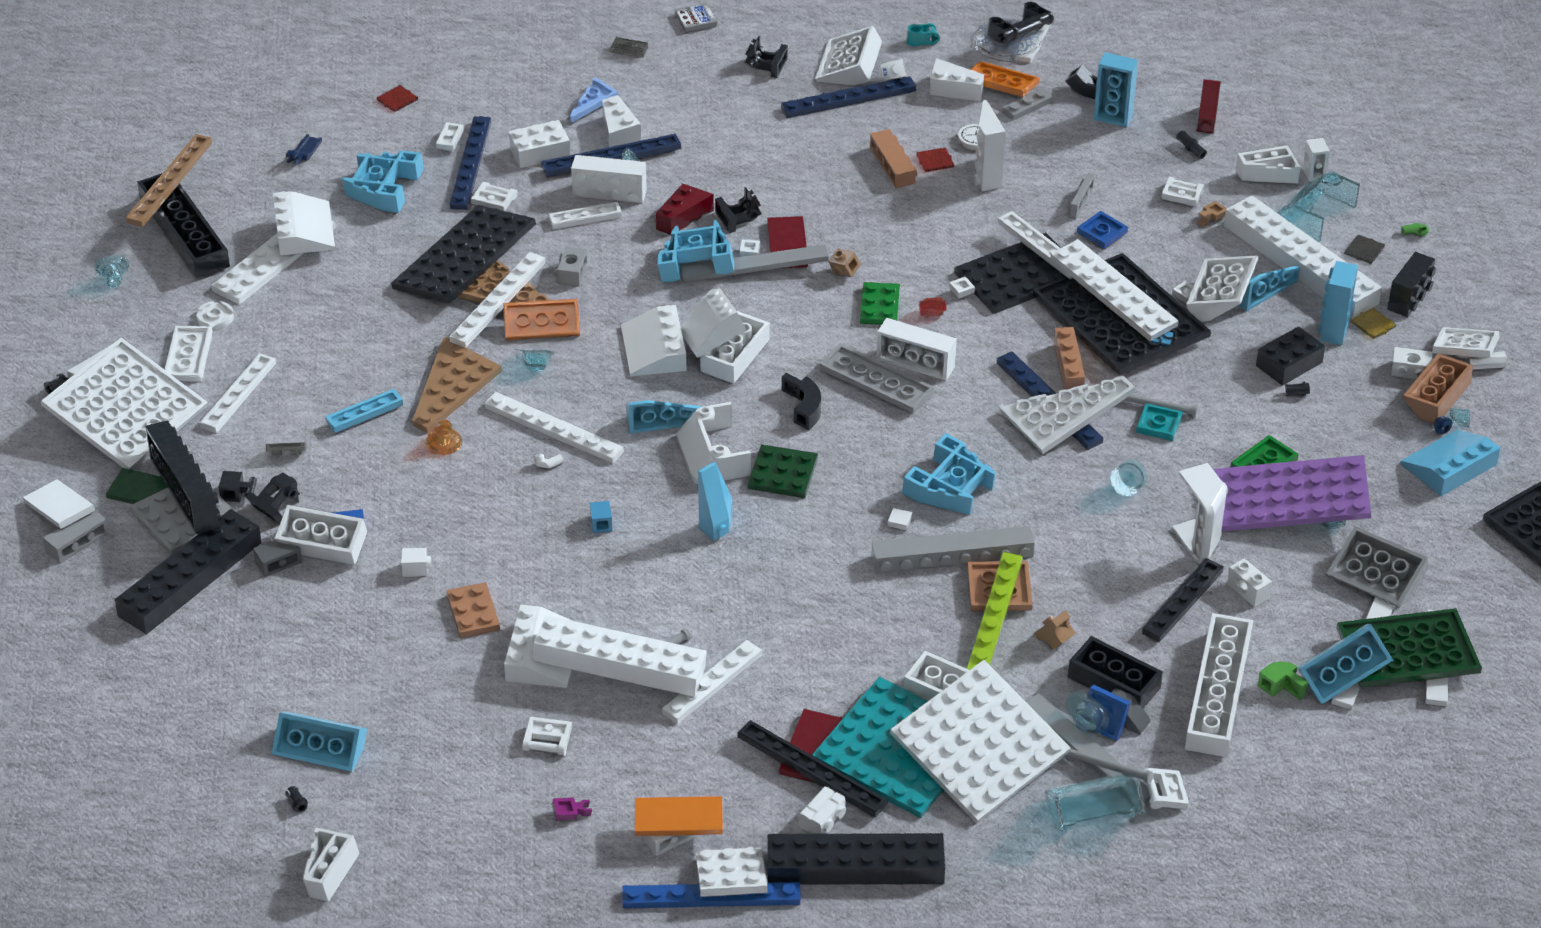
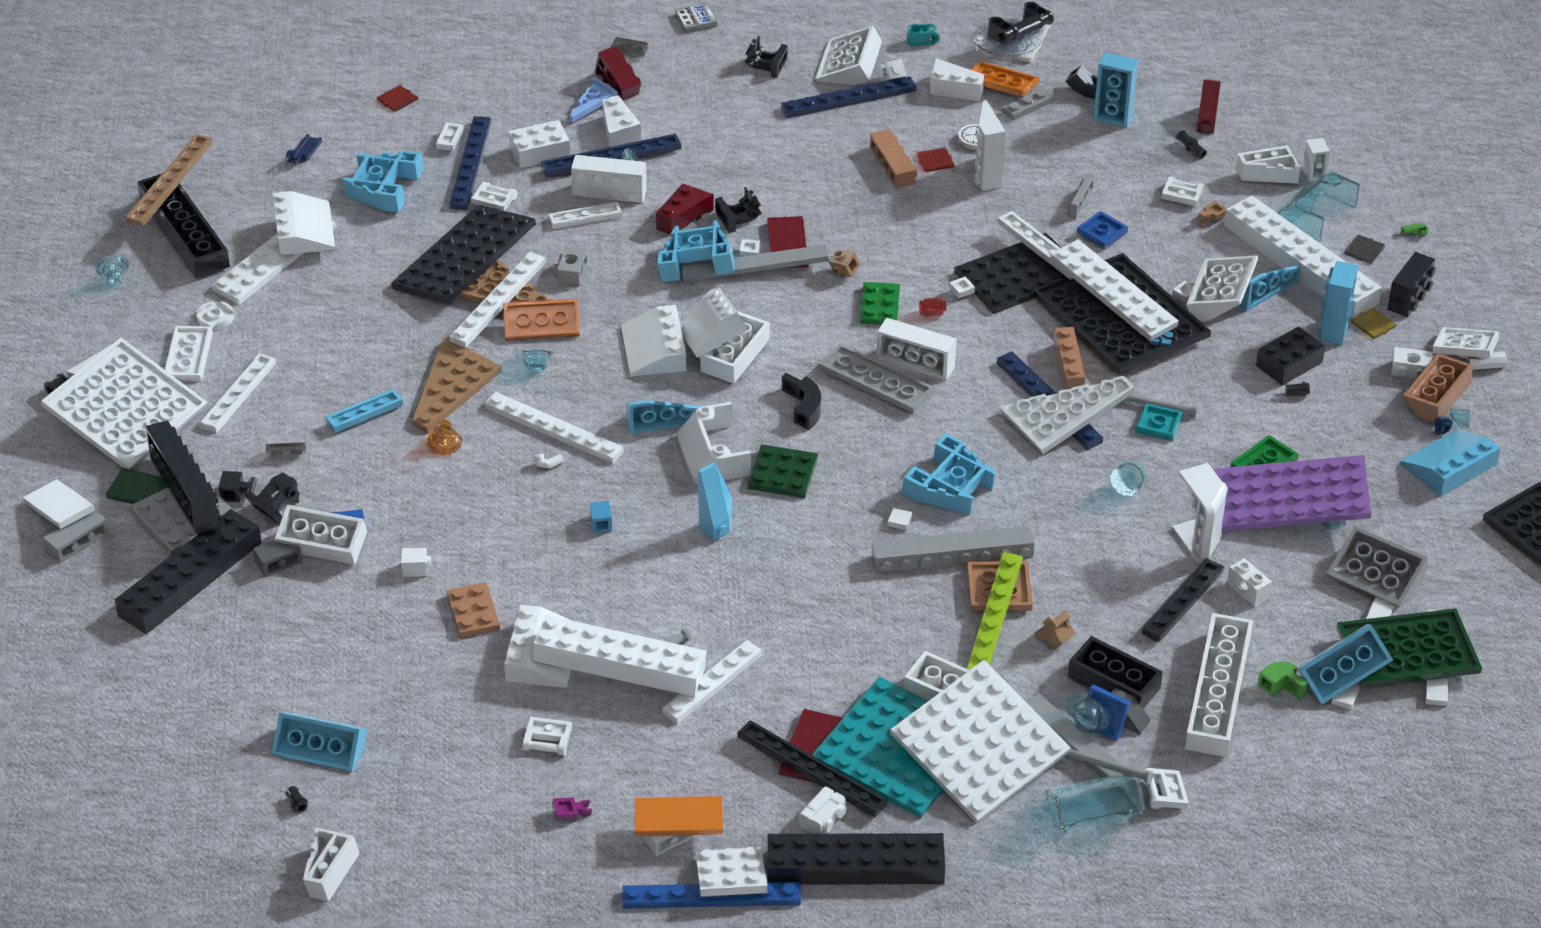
(617, 72): none -> dark red wedge

